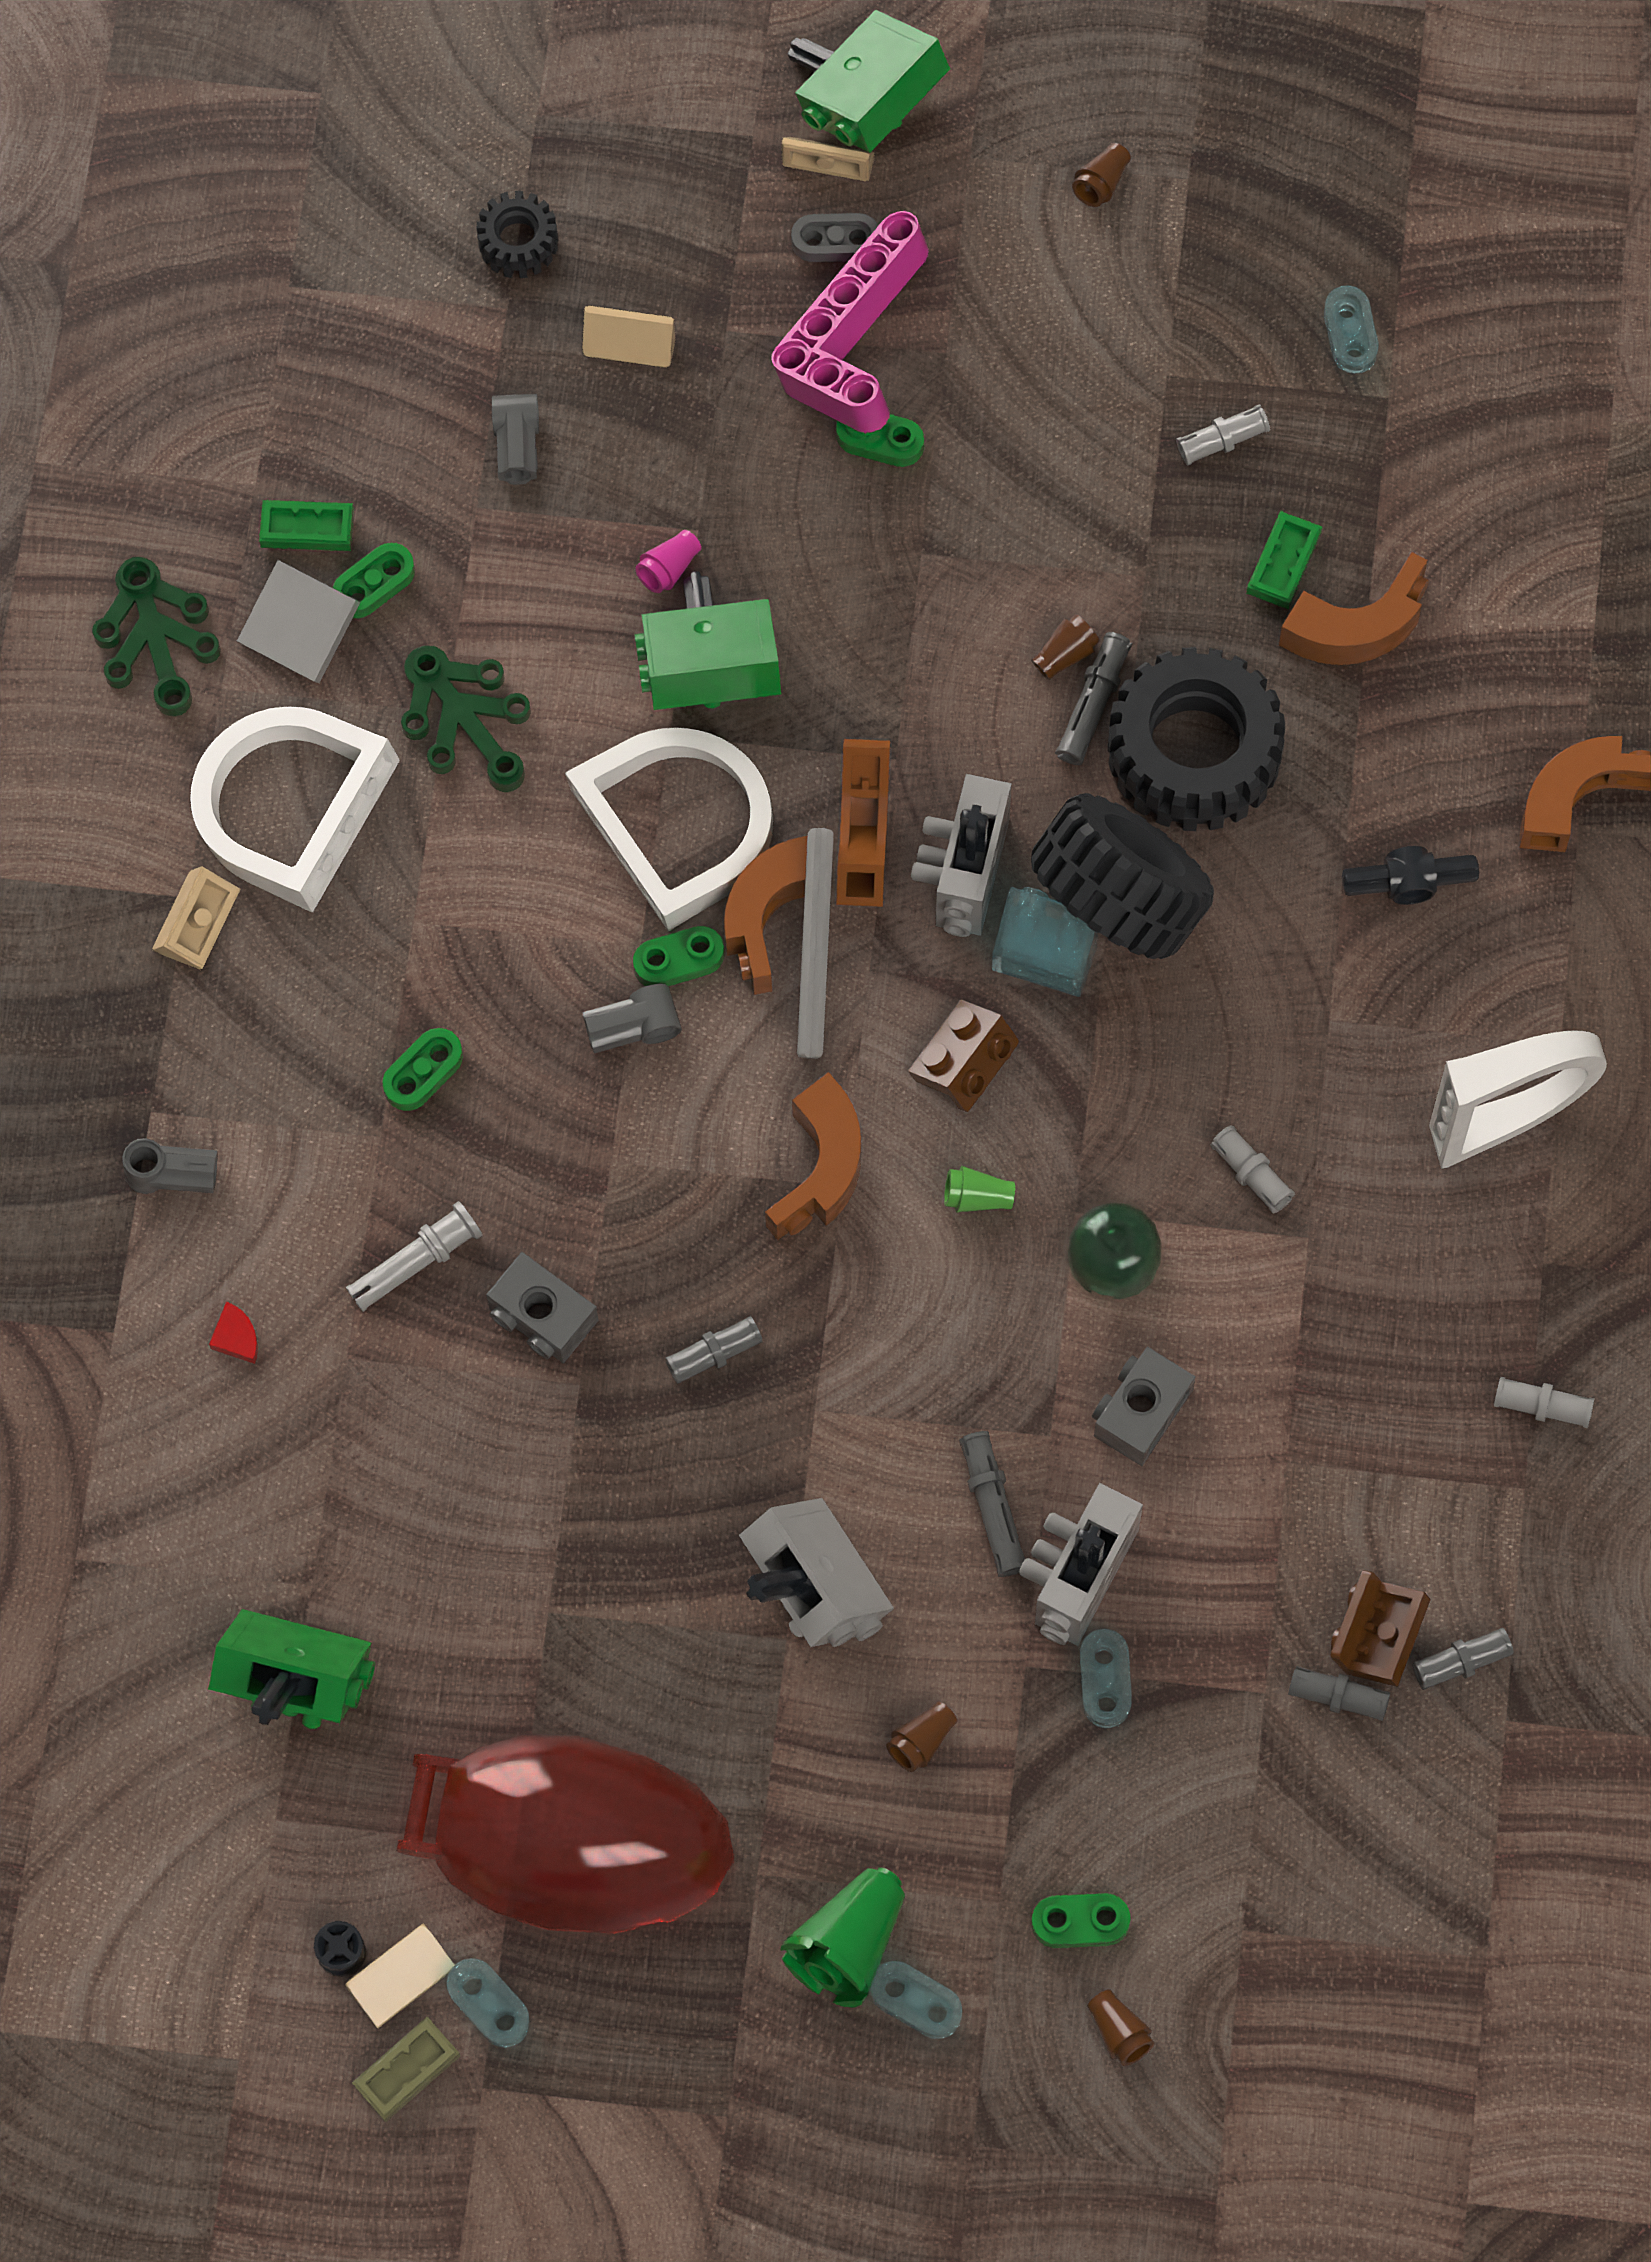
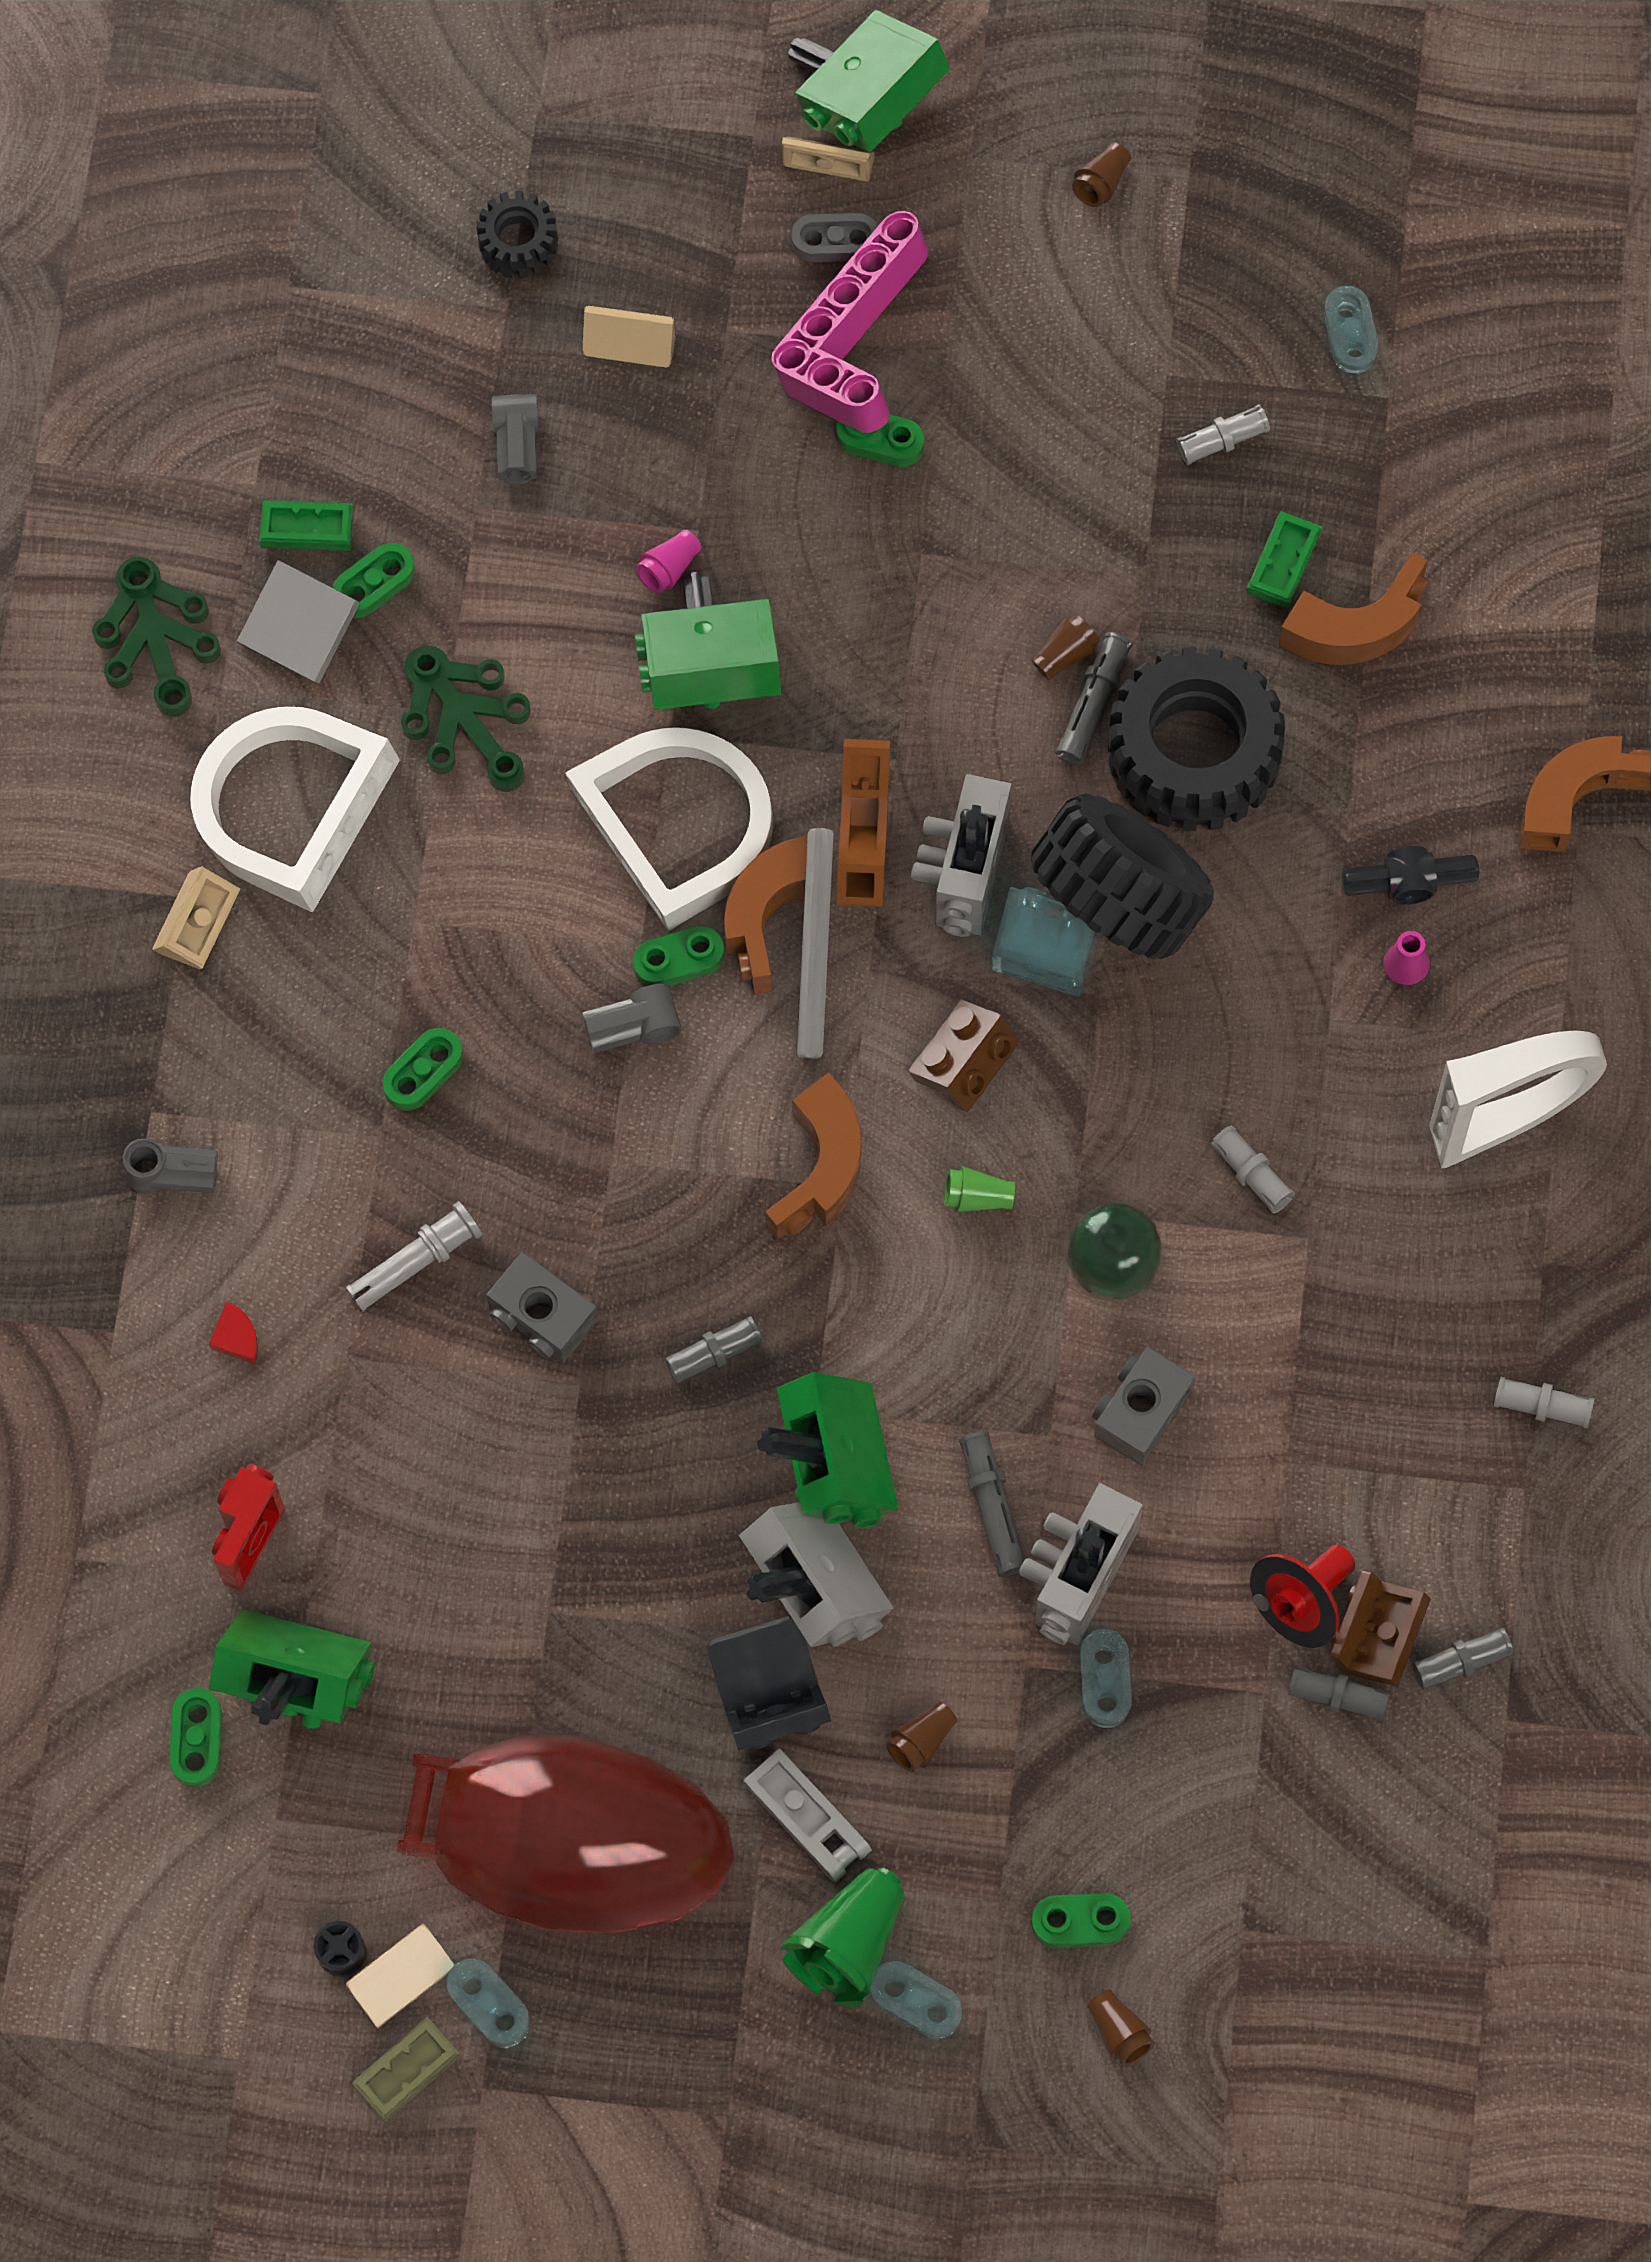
(195, 1739): none -> green plate
(250, 1513): none -> red plate
(767, 1683): none -> black bracket
(806, 1814): none -> light grey plate
(834, 1449): none -> green piece
(1299, 1597): none -> piece
(1407, 959): none -> dark pink cone

